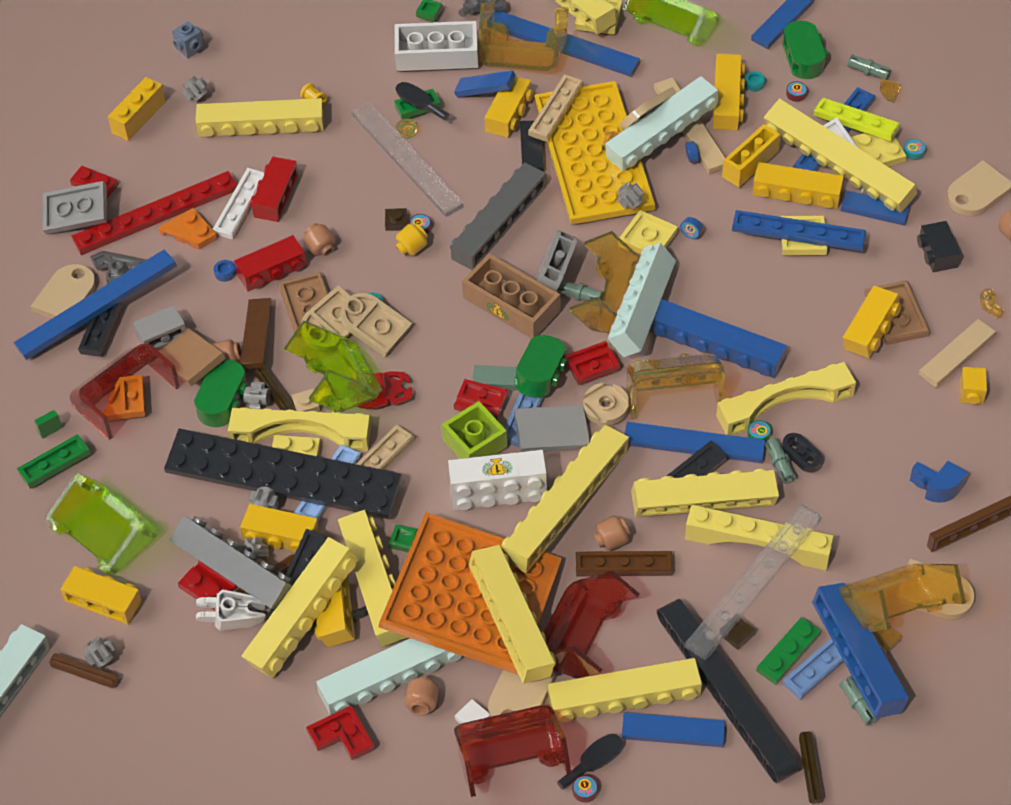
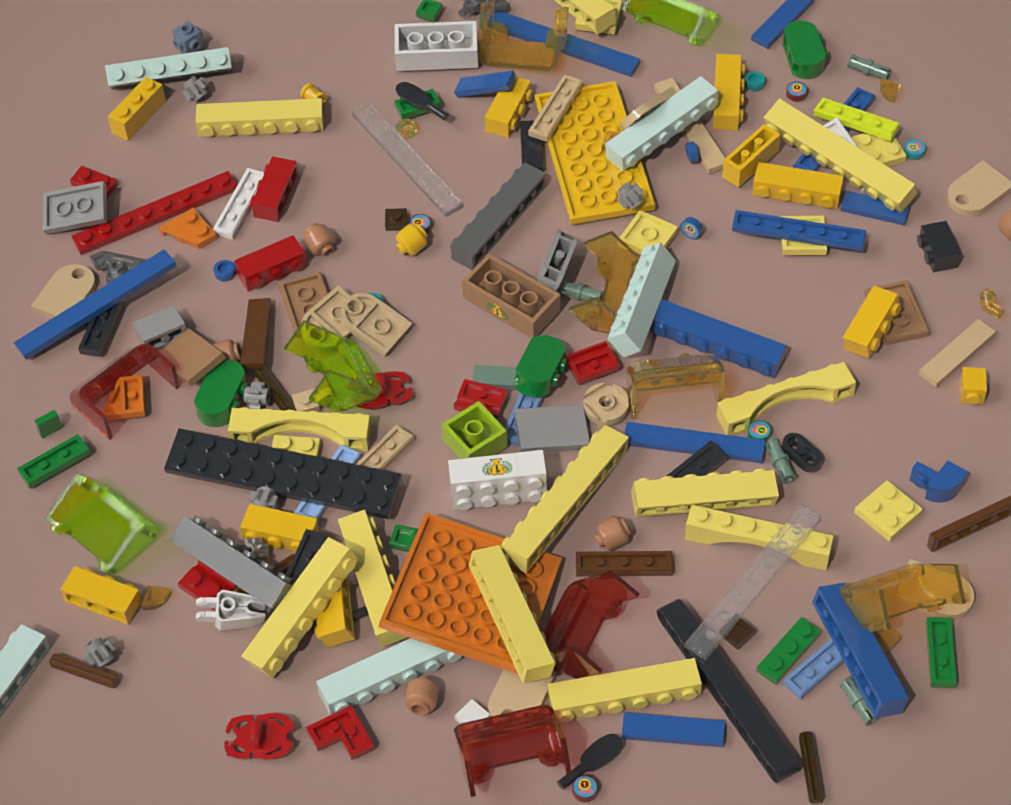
(155, 597): none -> clear yellow tile
(168, 67): none -> light aqua brick
(260, 736): none -> red shield
(888, 510): none -> light yellow plate
(940, 652): none -> green plate

